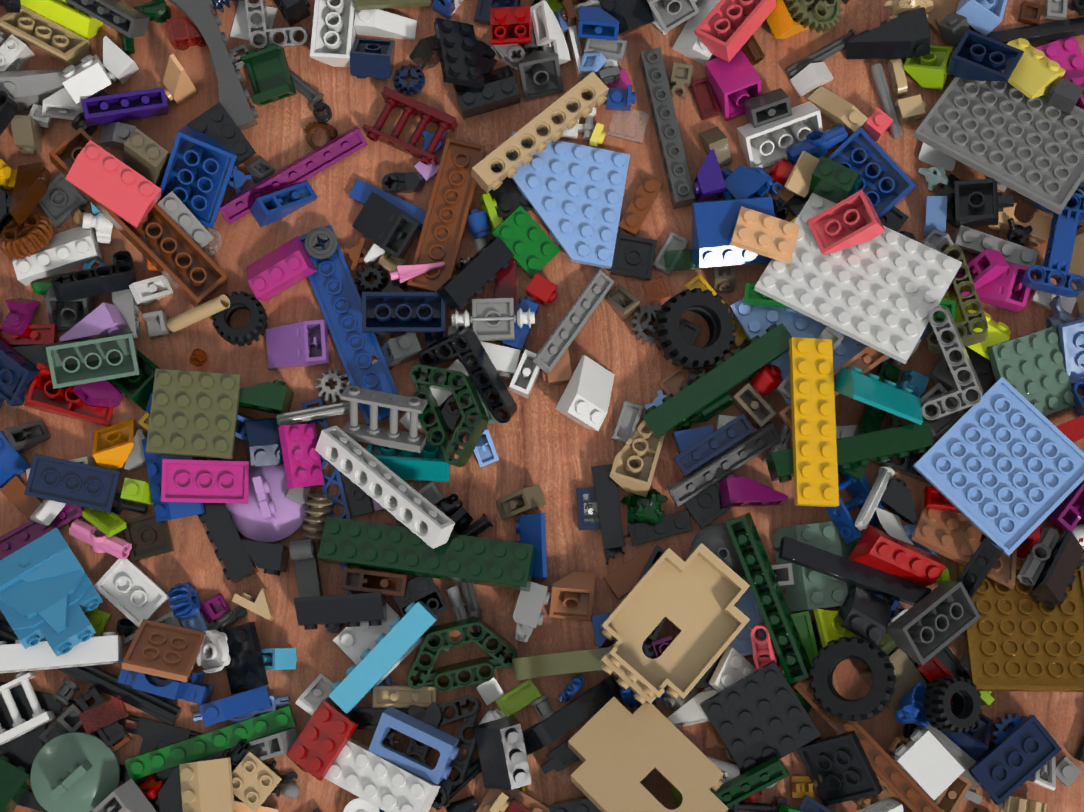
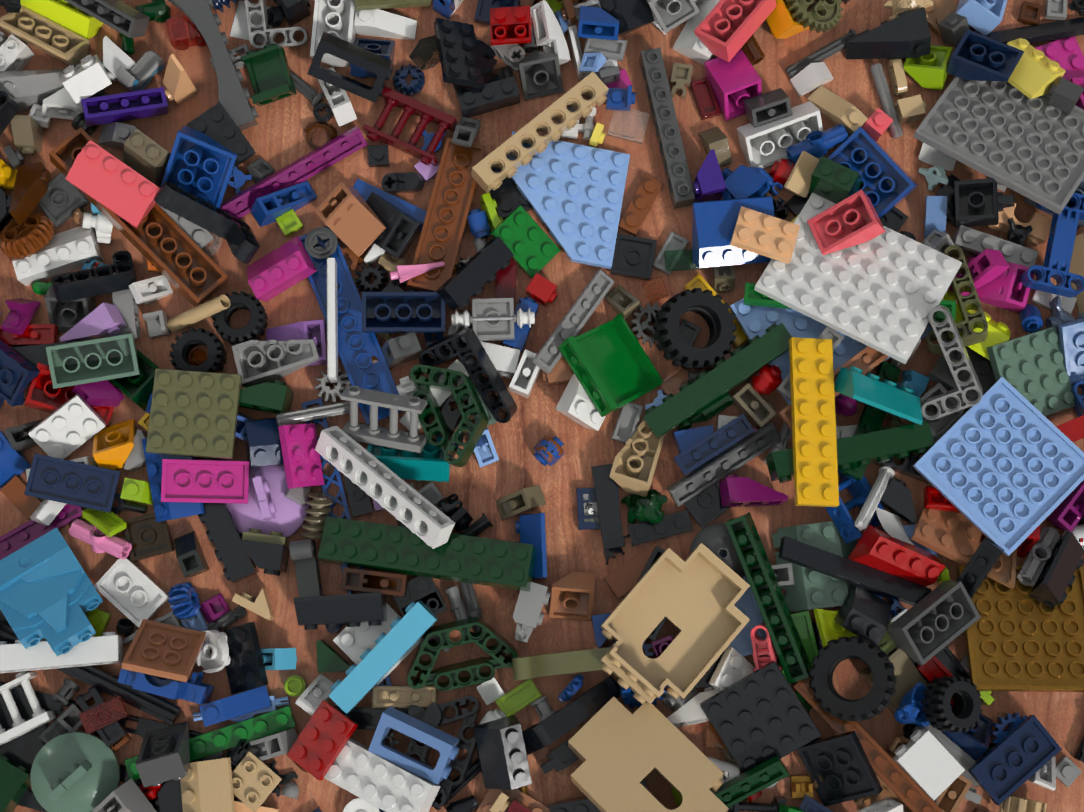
(14, 156): none -> dark grey plate
(67, 428): none -> white plate
(141, 72): none -> light grey animal
(164, 755): none -> dark grey slope
(188, 342): none -> black tyre
(190, 555): none -> pearl dark grey slope
(196, 210): none -> black beam
(272, 359): none -> light grey wedge
(273, 538): none -> olive plate
(274, 16): none -> black plate
(289, 223): none -> lime plate
(295, 685): none -> lime plate
(329, 660): none -> dark green slope
(332, 321): none -> white tile
(338, 102): none -> white slope
(350, 218): none -> nougat slope
(355, 55): none -> black piece
(378, 155): none -> black plate
(407, 387): none -> white gear
(466, 132): none -> dark grey slope
(548, 450): none -> blue head
(611, 365): none -> green panel
(845, 405): none -> magenta animal
(1031, 318): none -> blue brick

